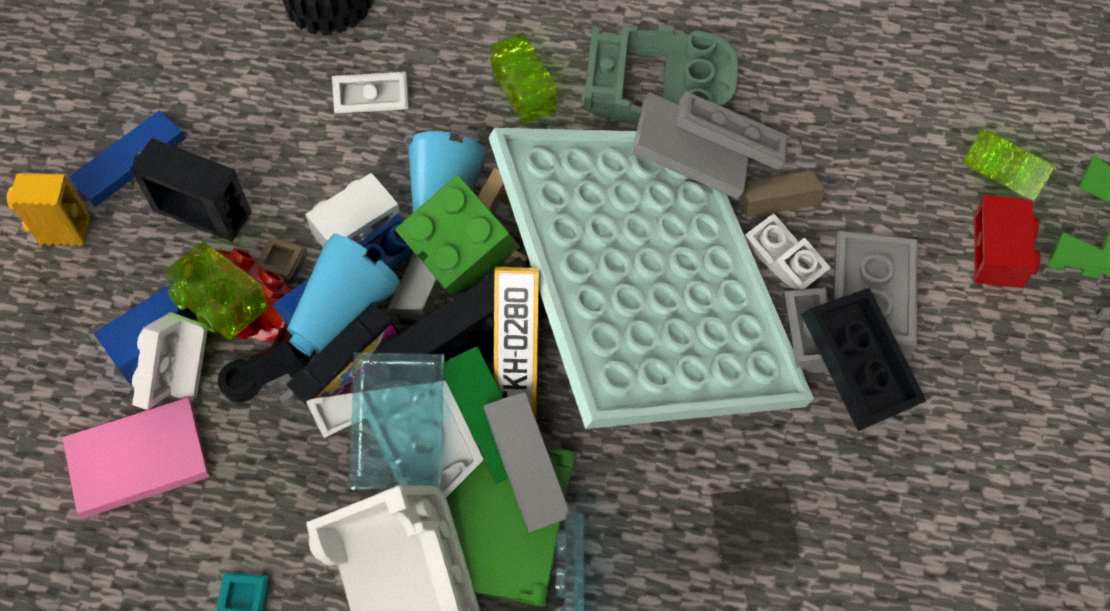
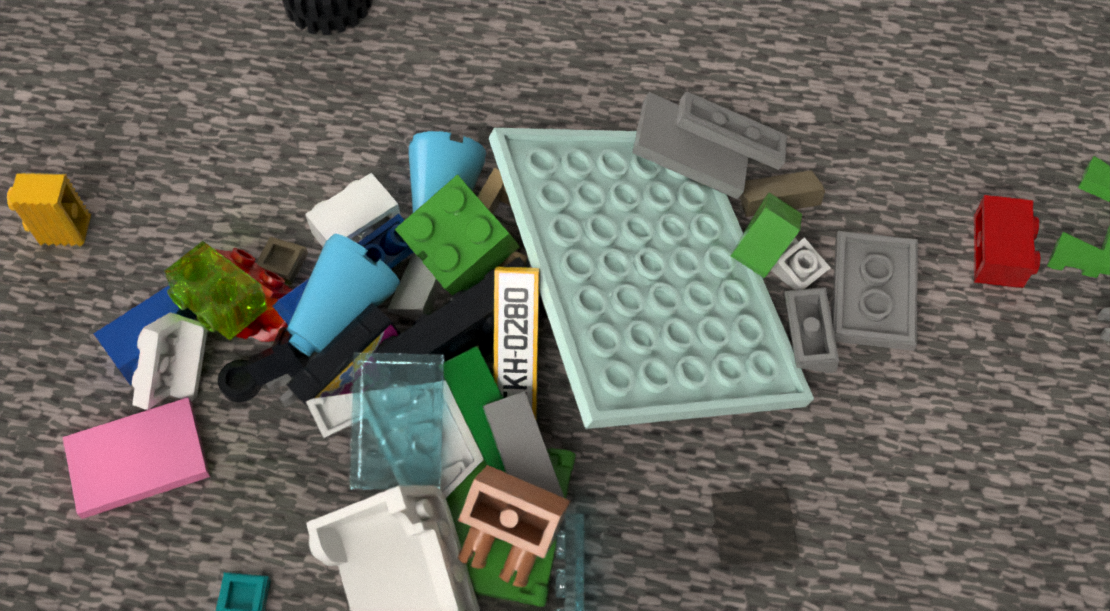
(112, 167): blue tile -> none
(191, 189): black window -> none
(370, 92): white slope -> none
(514, 513): none -> nougat brick
(523, 78): clear neon green brick -> none
(694, 64): sand green slope -> none
(767, 235): none -> bright green slope
(863, 358): black plate -> none
(1009, 165): clear neon green brick -> none

